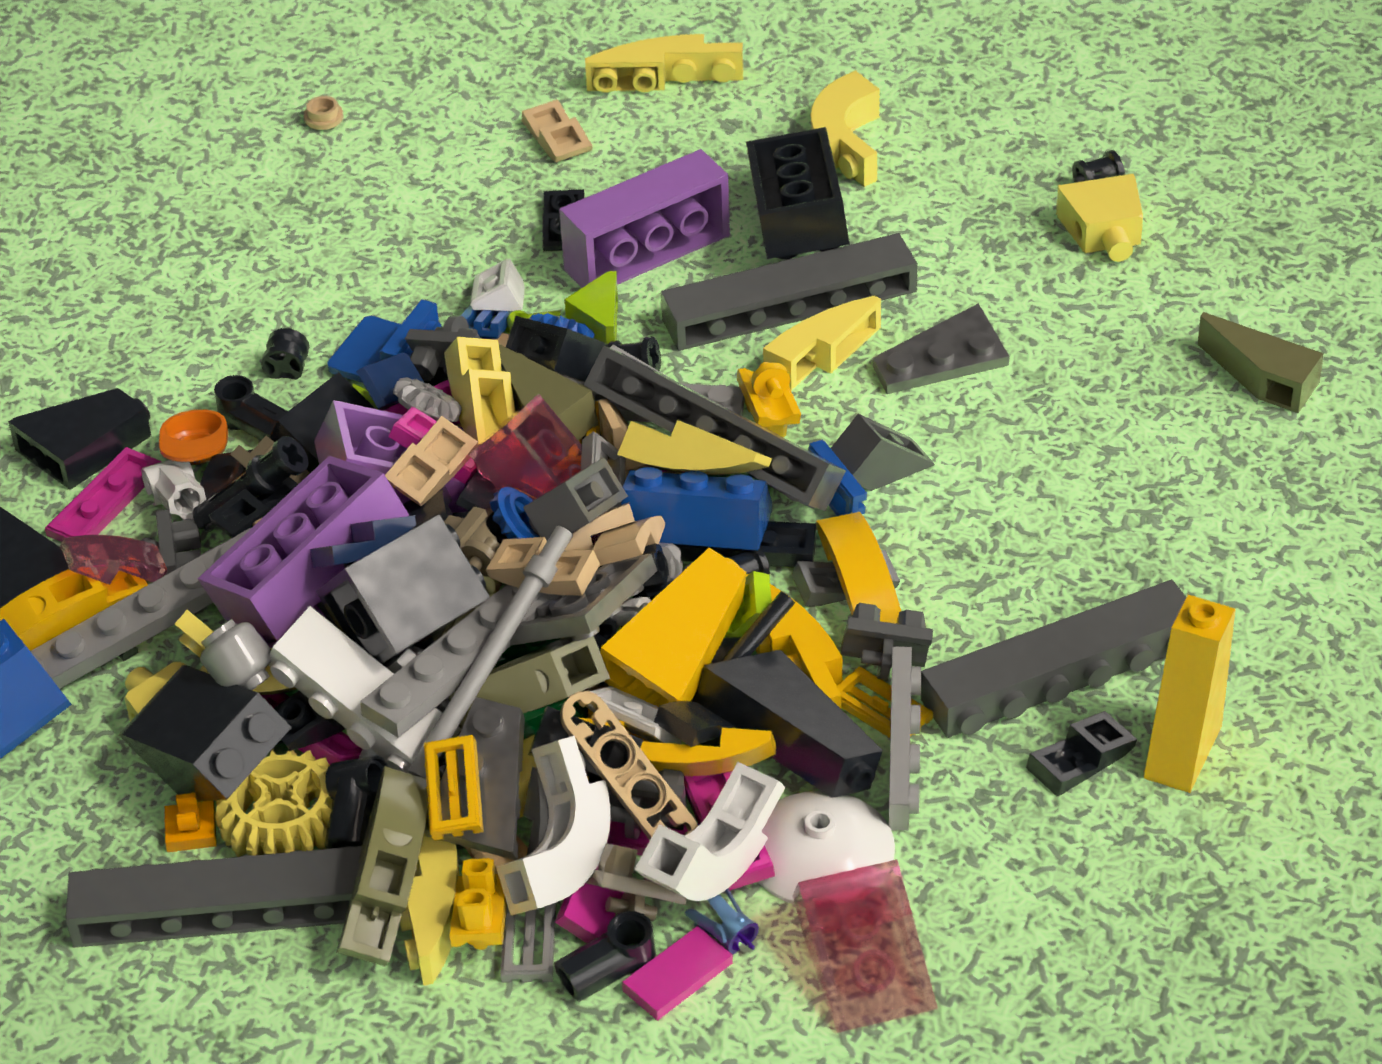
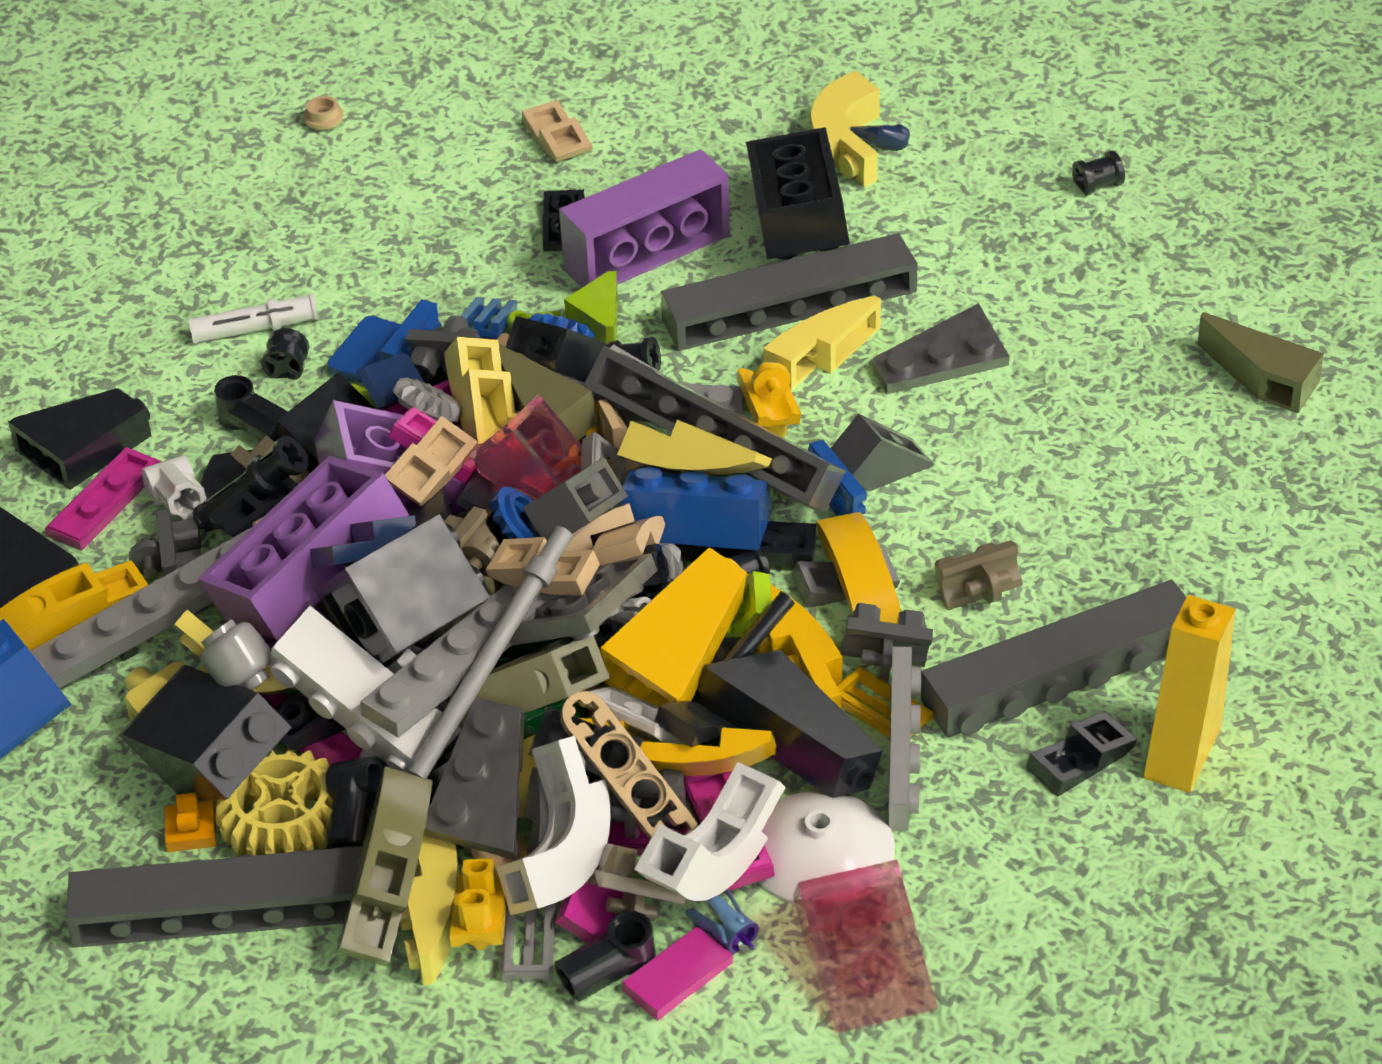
(105, 555): clear pink slope -> none
(193, 436): orange cap -> none
(253, 318): none -> white pin
(457, 823): yellow tile -> none
(498, 288): white slope -> none
(652, 61): light yellow slope -> none
(884, 136): none -> dark blue arm
(978, 574): none -> dark tan hips
(1102, 214): light yellow torso -> none

